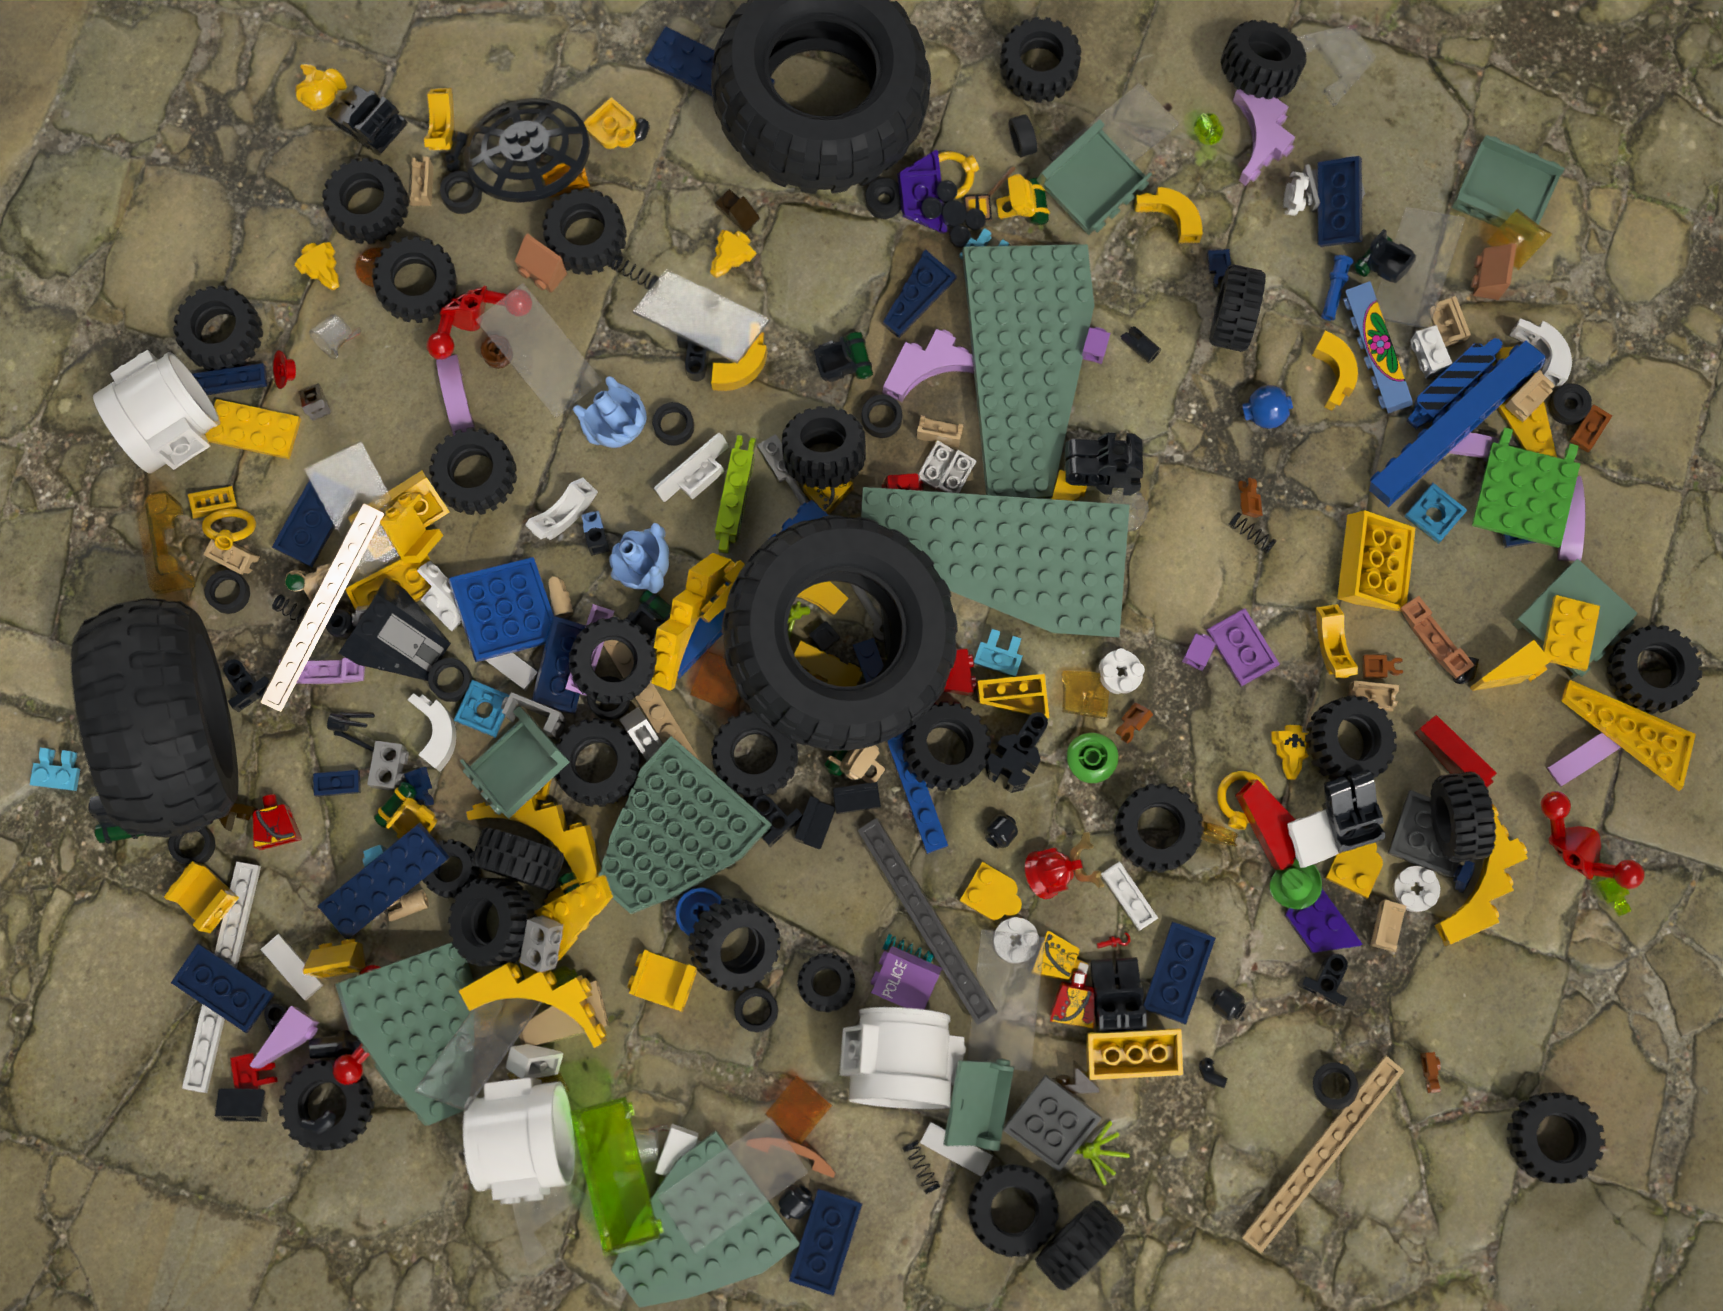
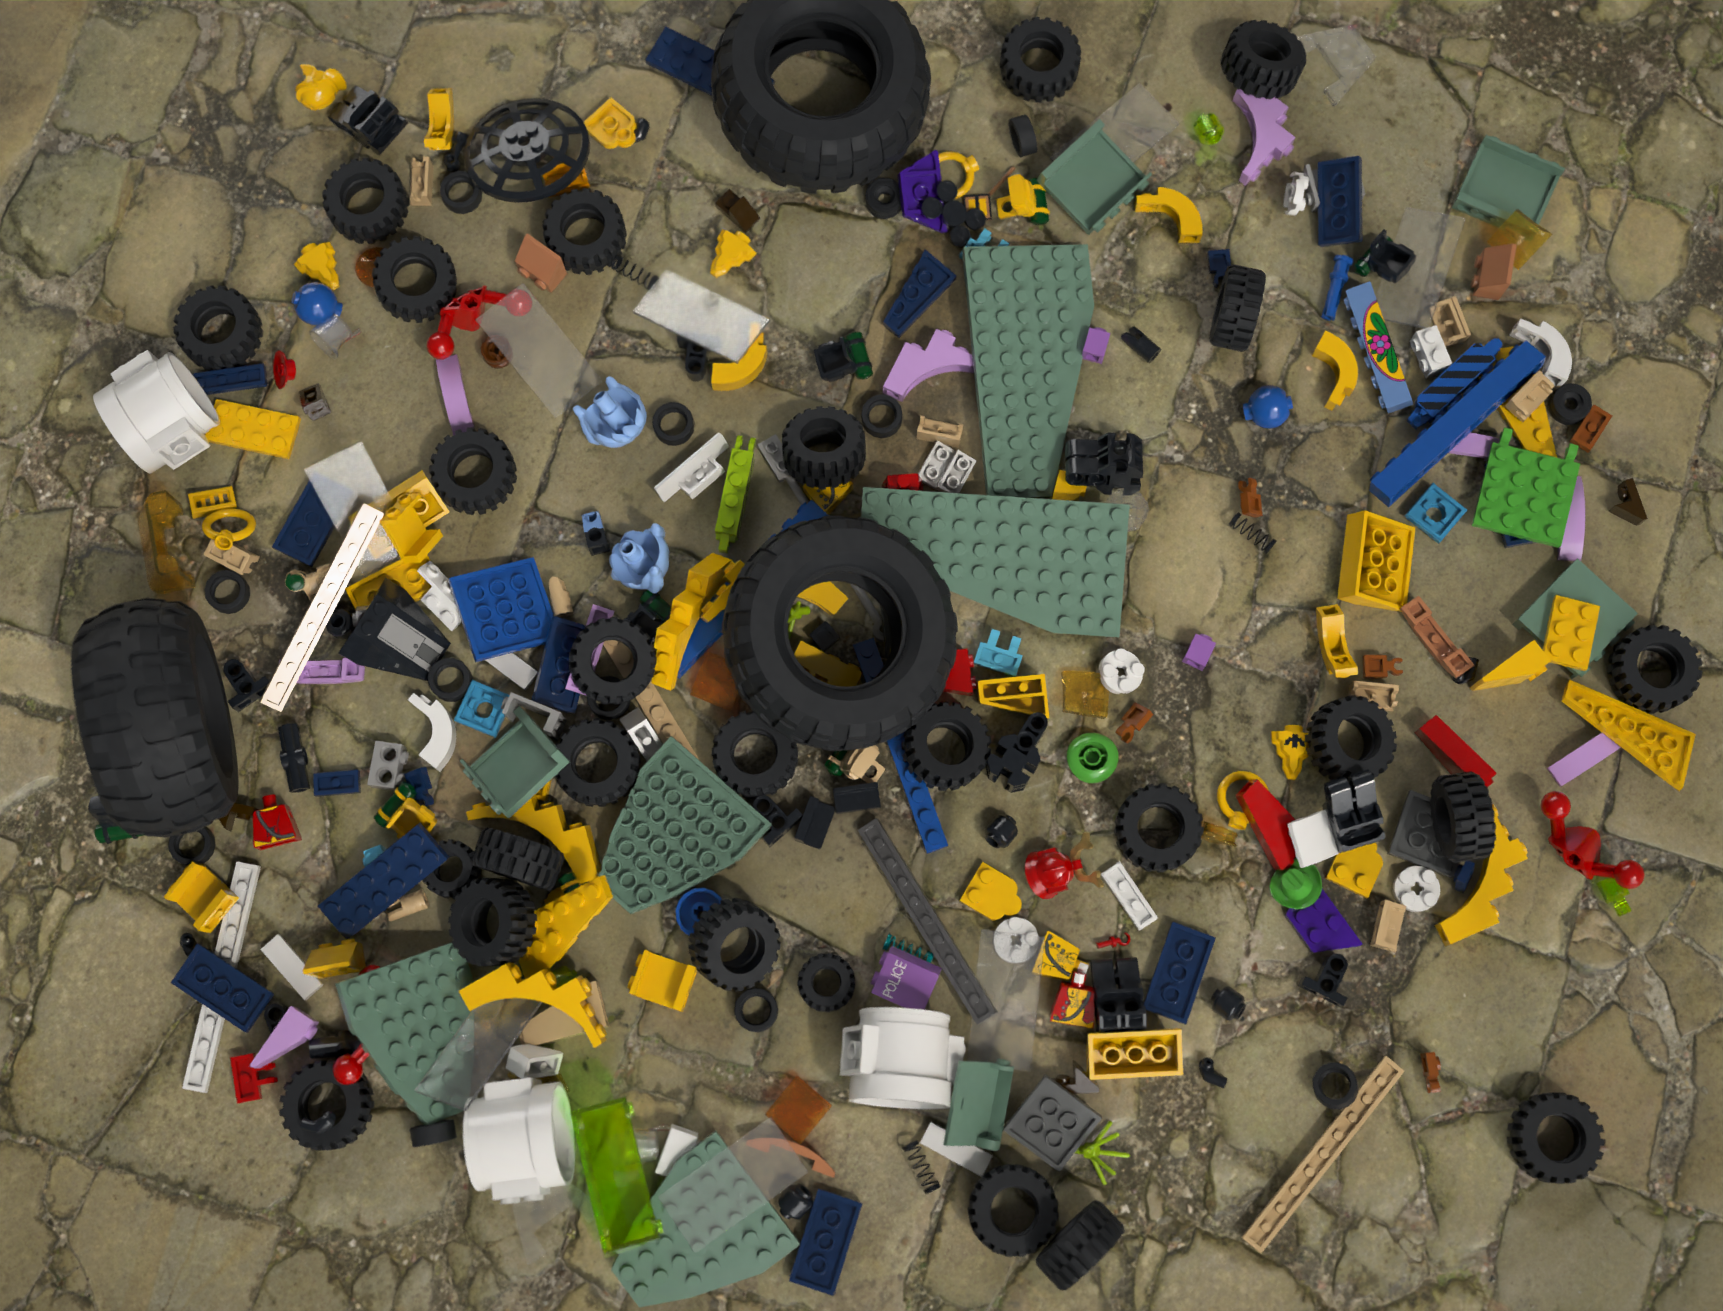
(52, 776): medium azure plate -> none
(188, 943): none -> black arm
(241, 1105): black panel -> none
(275, 607): black piece -> none
(293, 758): none -> black piece
(315, 303): none -> blue brick
(341, 722): black plant -> none
(432, 1134): none -> black tyre
(541, 943): light grey brick -> none
(564, 512): white arch -> none
(1243, 647): medium lavender tile -> none
(1632, 507): none -> dark brown slope

